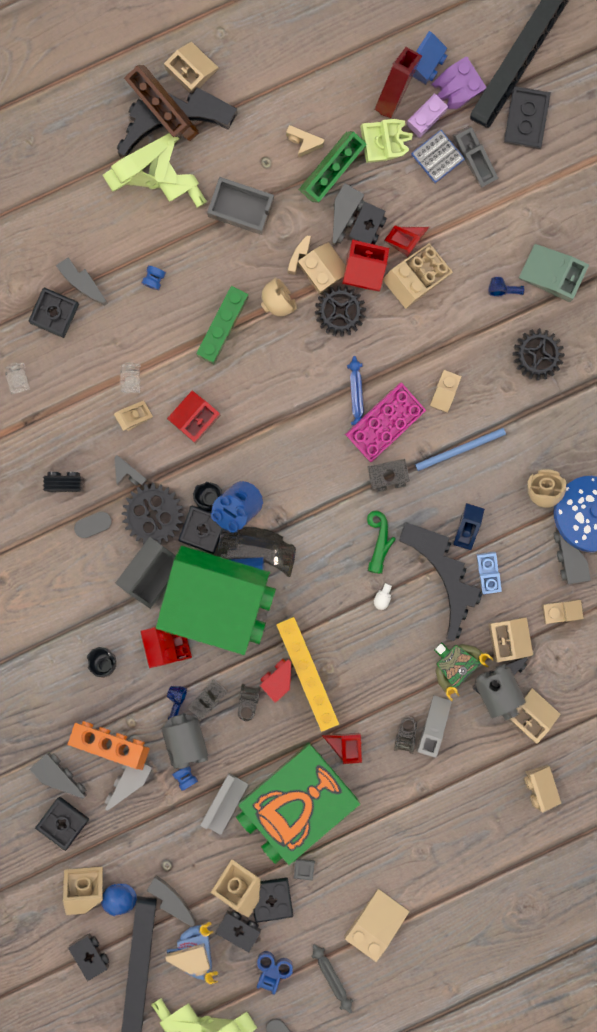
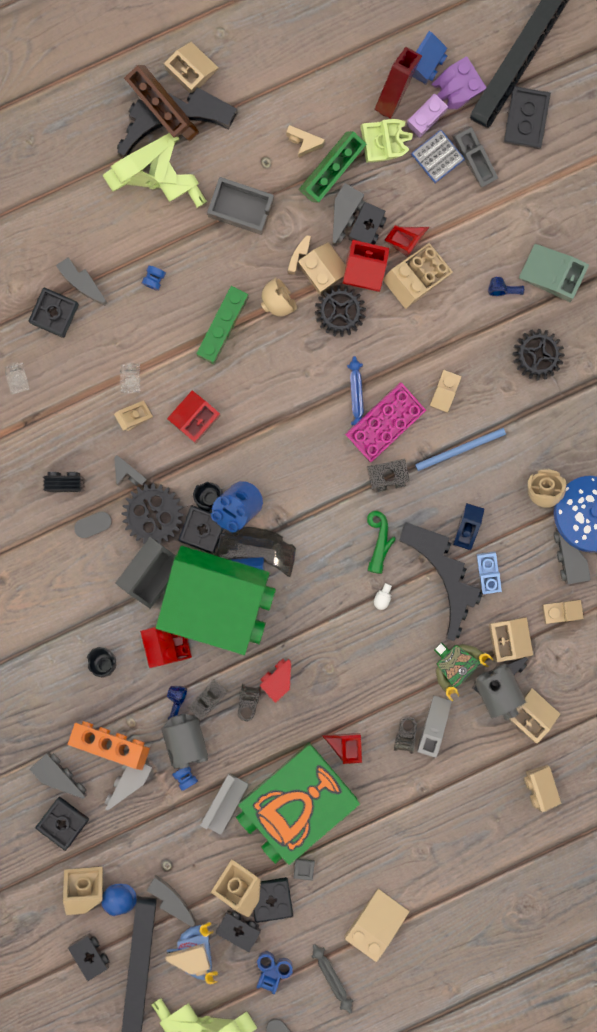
(307, 674): yellow brick -> none

